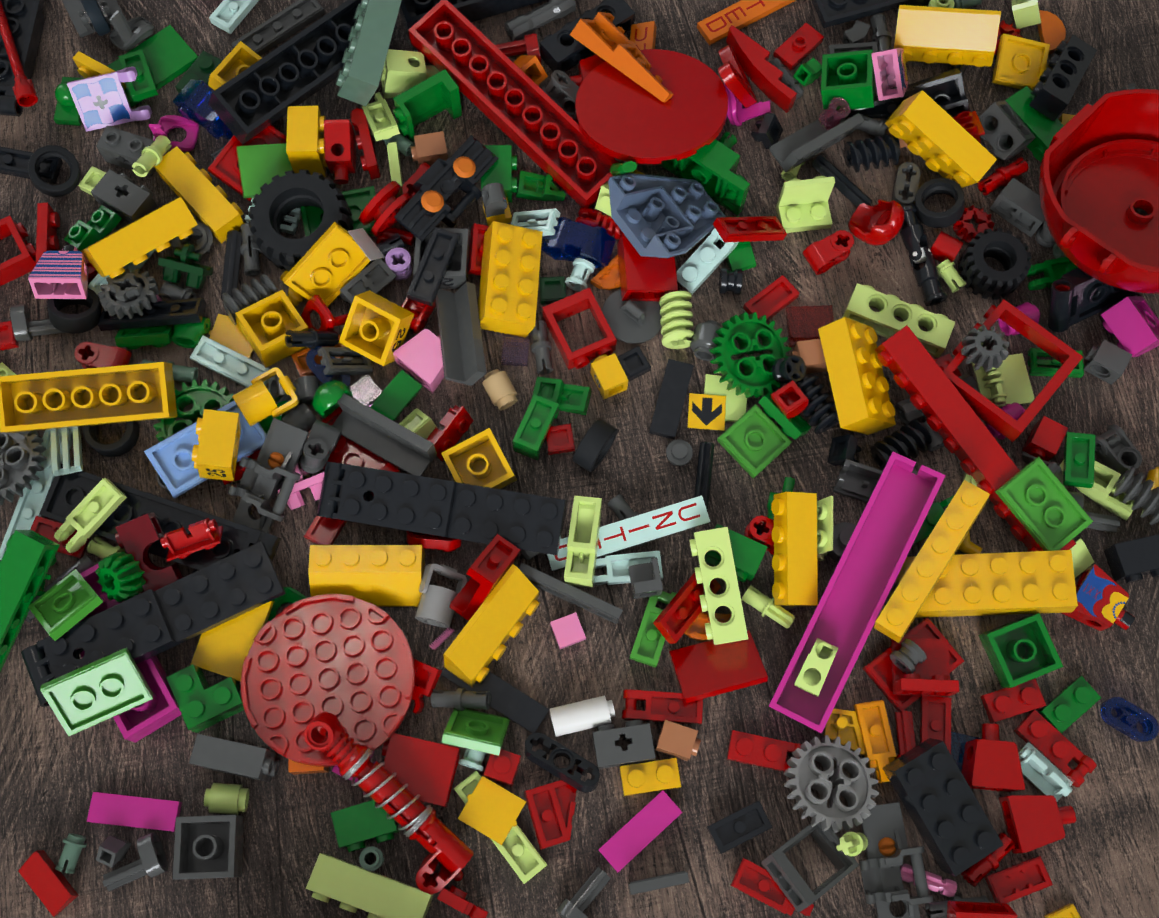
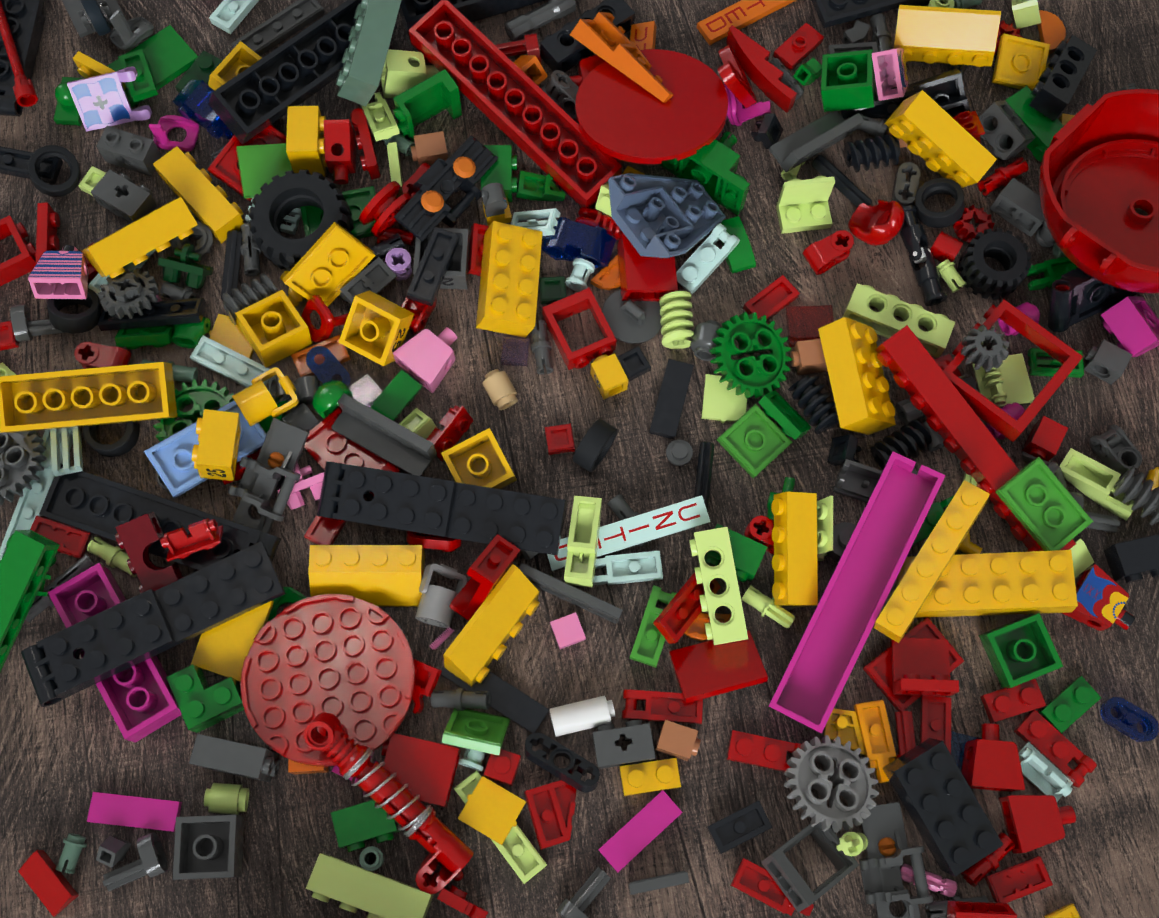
(65, 604): bright green tile -> none
(90, 514): yellowish green hinge -> none
(96, 692): tile -> none
(100, 224): green slope -> none
(120, 576): green gear -> none
(151, 156): yellowish green pin -> none
(311, 338): black axle -> none
(319, 446): dark grey piece -> none
(344, 365): dark grey tile -> none
(366, 244): white sticker -> none
(460, 335): dark grey panel -> none
(535, 426): green panel -> none
(569, 397): green slope -> none
(622, 168): green piece -> none
(645, 579): dark grey panel -> none
(706, 411): yellow sticker -> none
(730, 281): black wheel -> none
(749, 229): red tile -> none
(789, 369): black wheel -> none
(790, 399): red brick -> none
(816, 667): yellowish green leg -> none
(843, 112): clear pink bush -> none
(908, 656): dark grey wheel -> none
(1079, 460): green plate -> none

